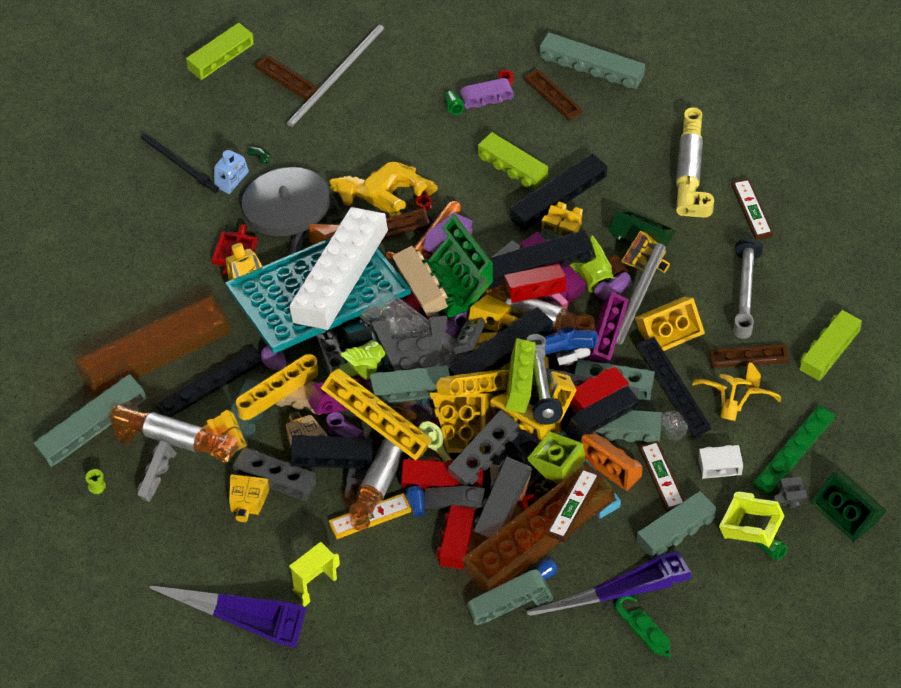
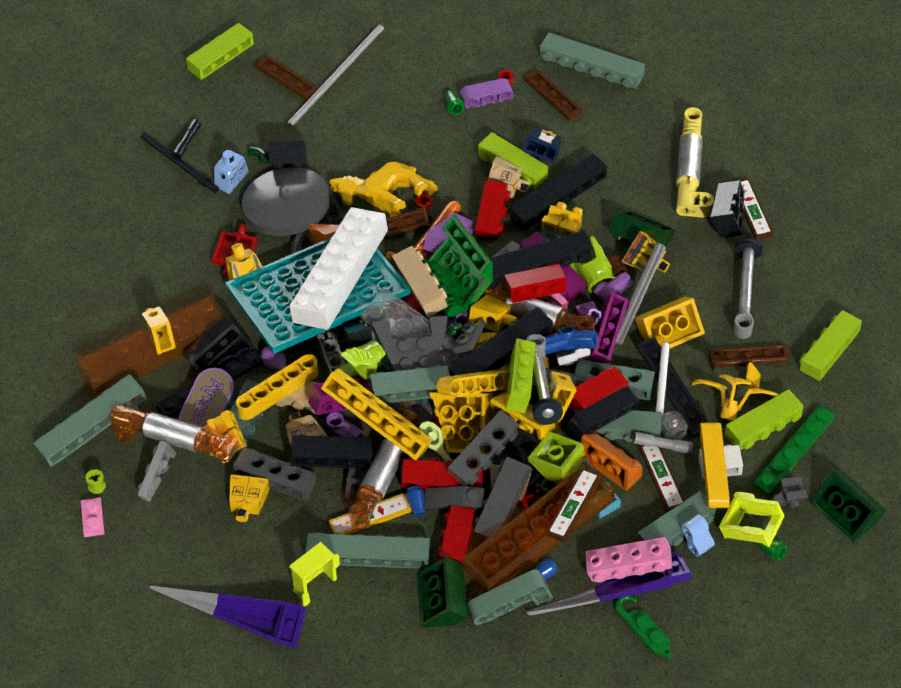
(92, 517): none -> bright pink plate
(156, 321): none -> yellow torso
(190, 132): none -> black piece
(207, 397): none -> dark tan tile
(217, 345): none -> black wedge
(288, 153): none -> black brick
(375, 550): none -> sand green brick
(442, 594): none -> dark green slope
(453, 329): none -> dark green arm
(492, 210): none -> red brick
(508, 173): none -> tan torso
(543, 144): none -> dark blue torso
(589, 309): none -> medium lavender piece
(629, 559): none -> bright pink brick
(650, 440): none -> light grey piece
(662, 377): none -> white bar
(697, 535): none -> light blue axle
(714, 465): none -> yellow beam
(729, 209): none -> black wedge
(764, 420): none -> lime brick

